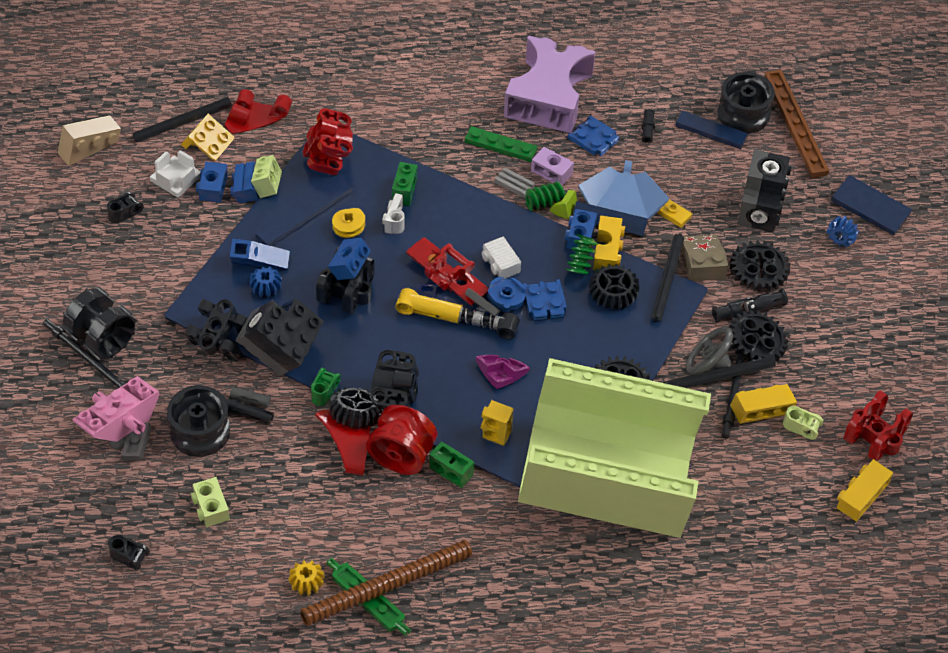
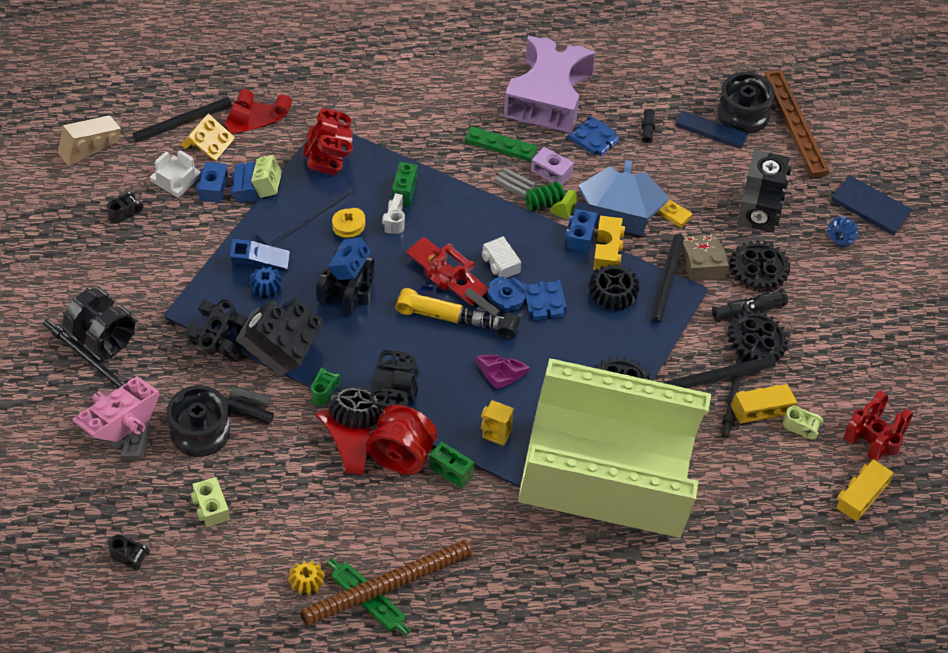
(581, 255): green piece -> none
(713, 354): dark grey piece -> none

